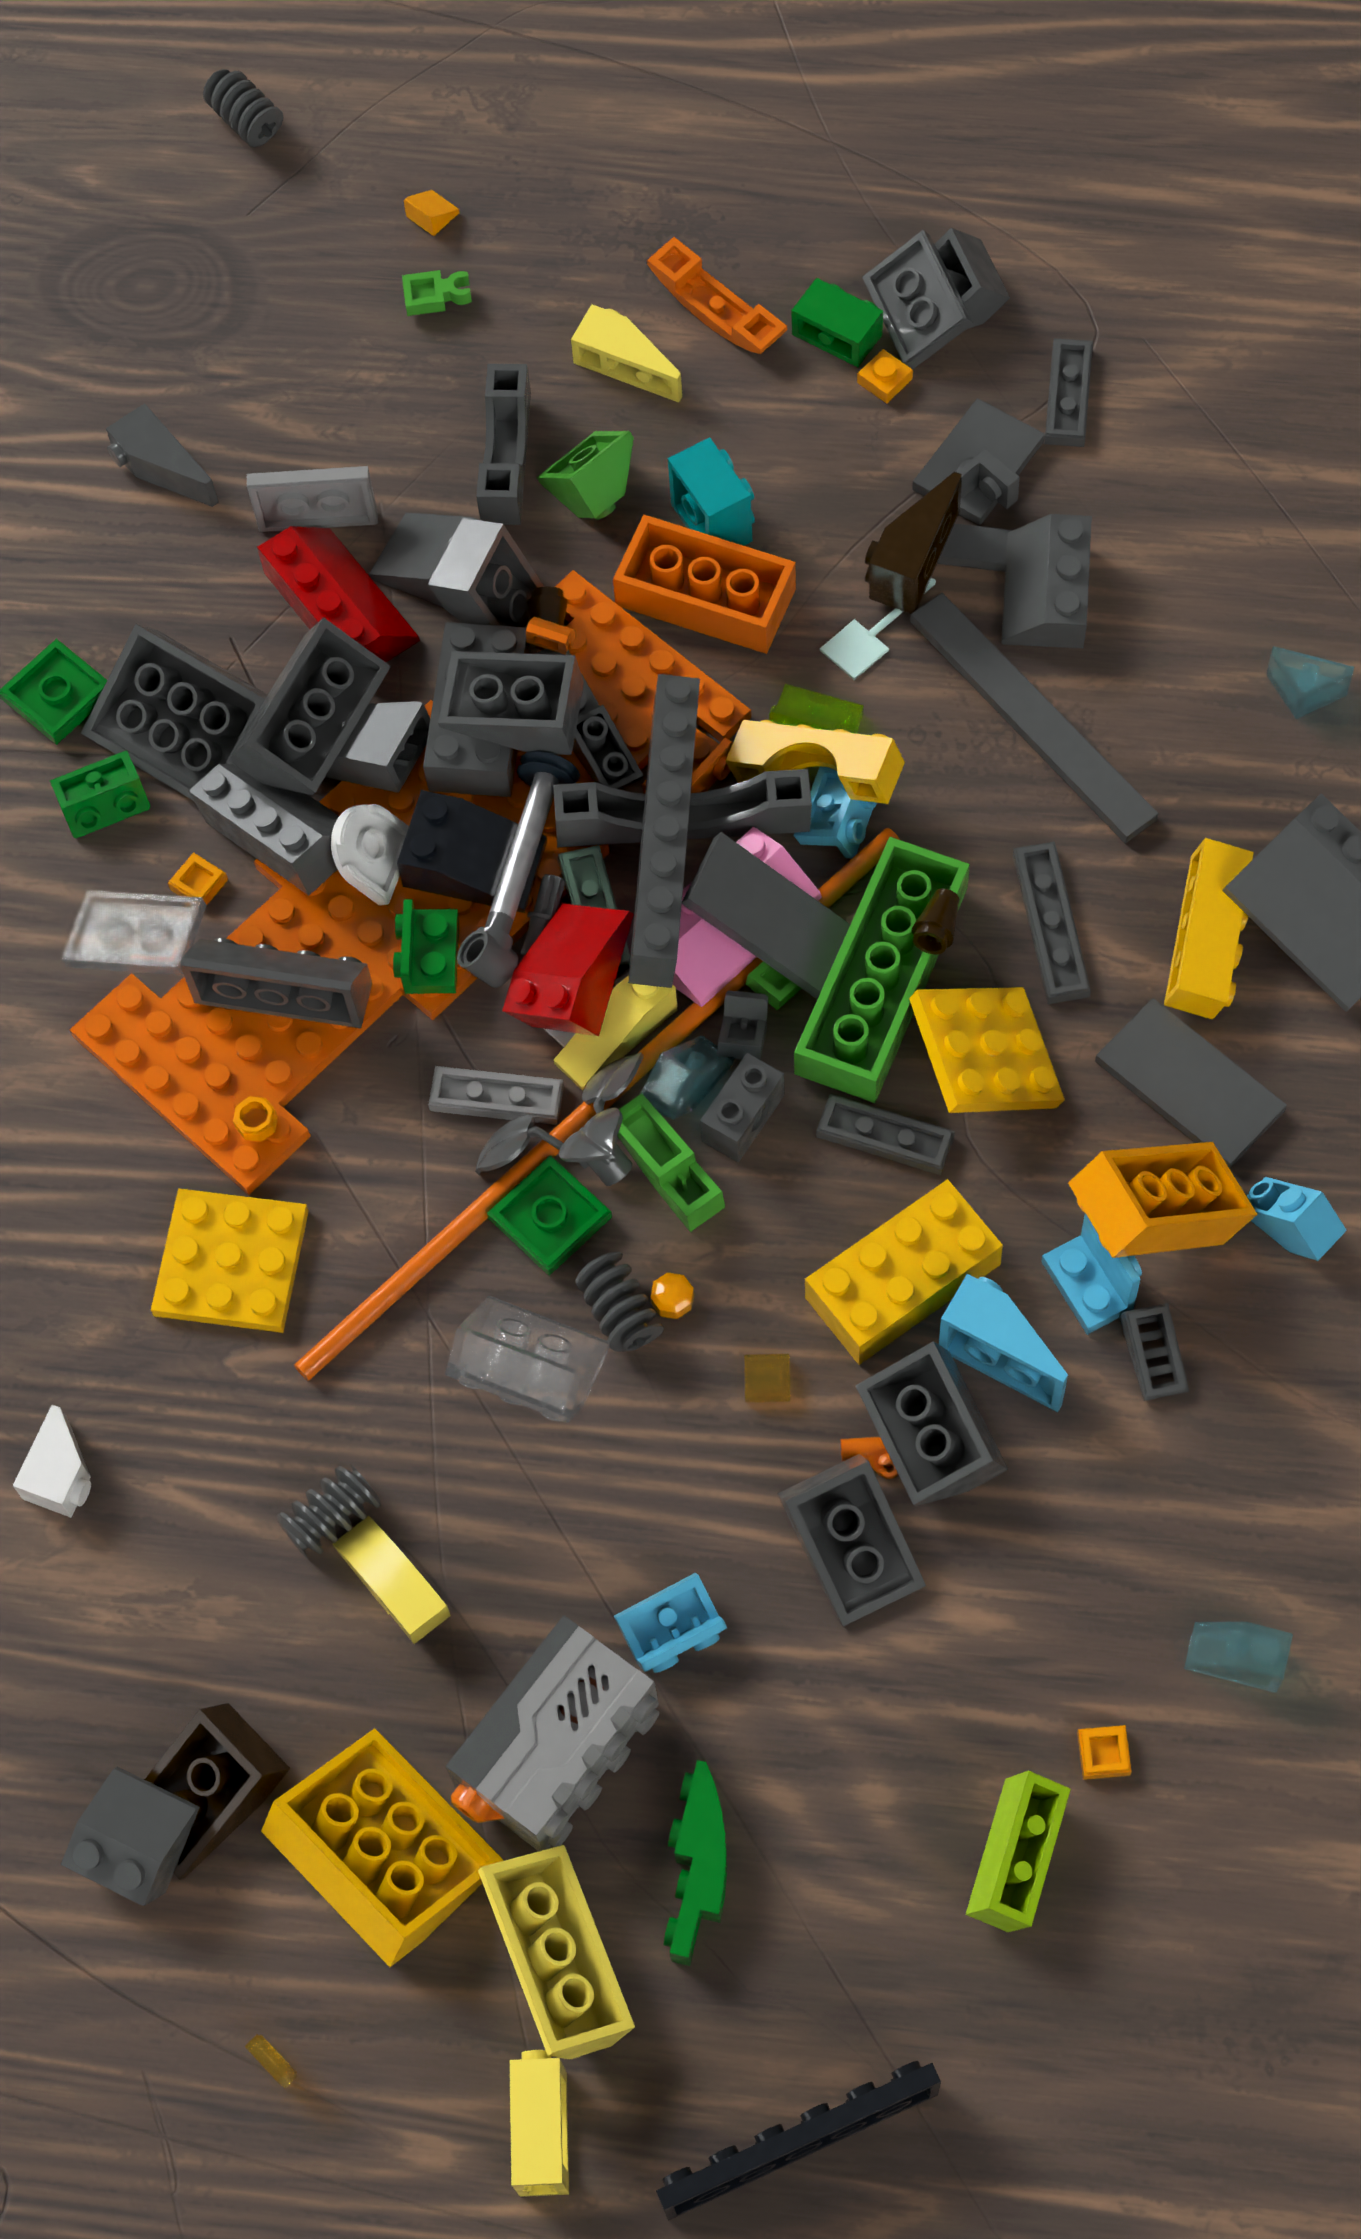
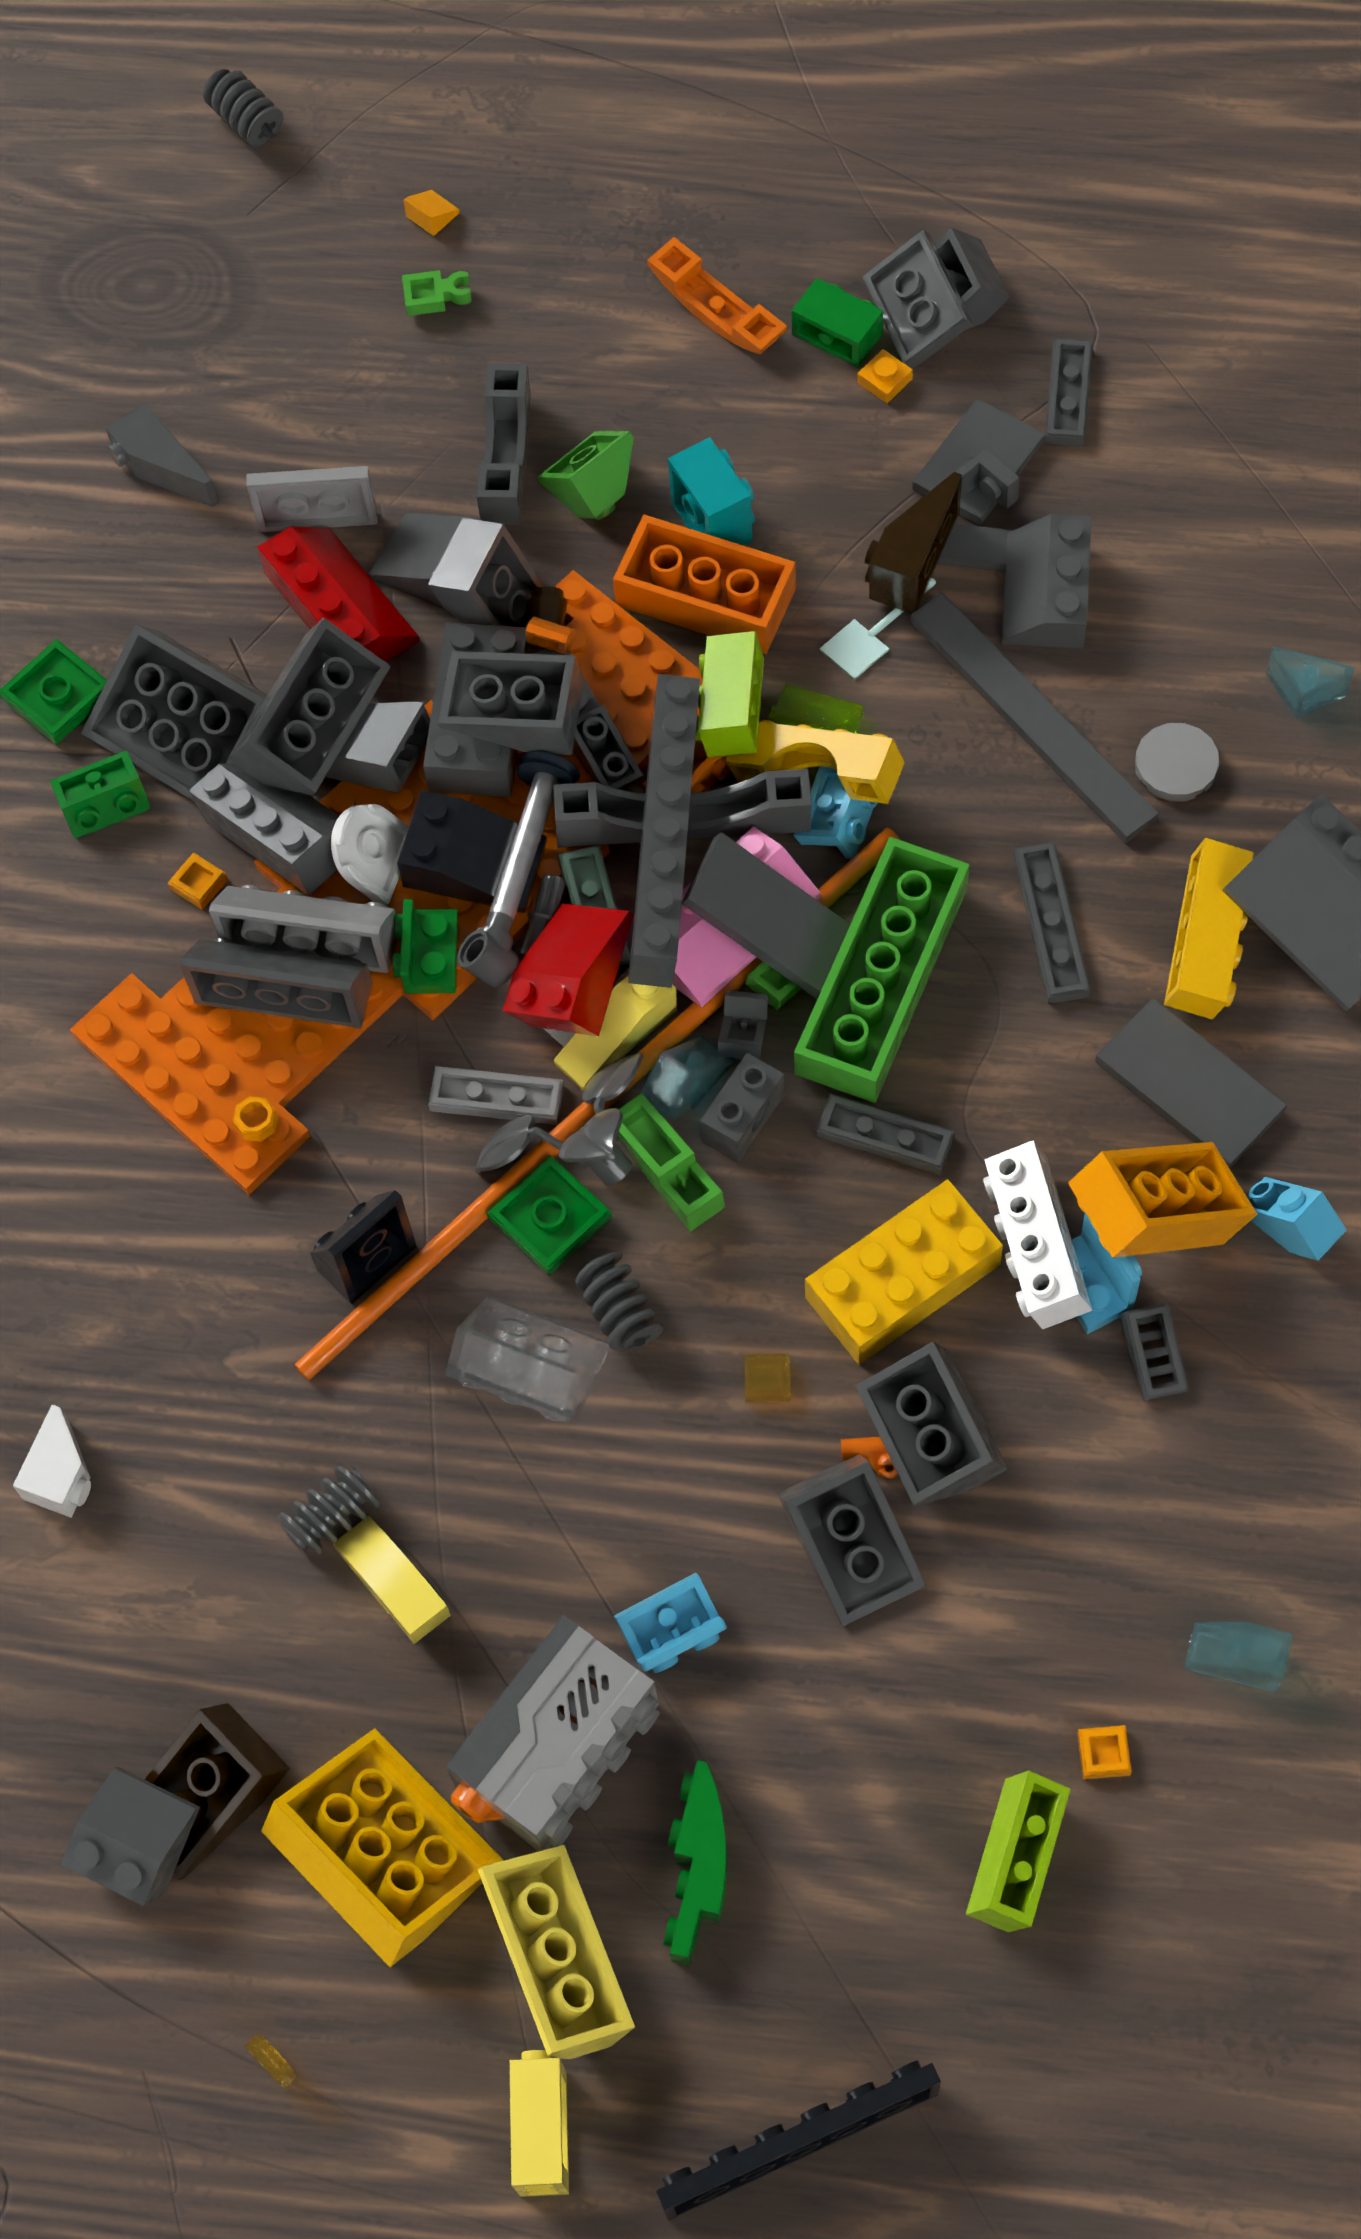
(134, 932): clear tile -> none
(230, 1260): yellow plate -> none
(307, 923): none -> light grey slope
(365, 1245): none -> black slope
(621, 351): light yellow slope -> none
(672, 1295): light orange tile -> none
(730, 694): none -> lime brick
(937, 922): dark brown cone -> none
(986, 1049): yellow plate -> none
(995, 1338): medium azure slope -> none
(1037, 1236): none -> white brick
(1176, 762): none -> light grey tile

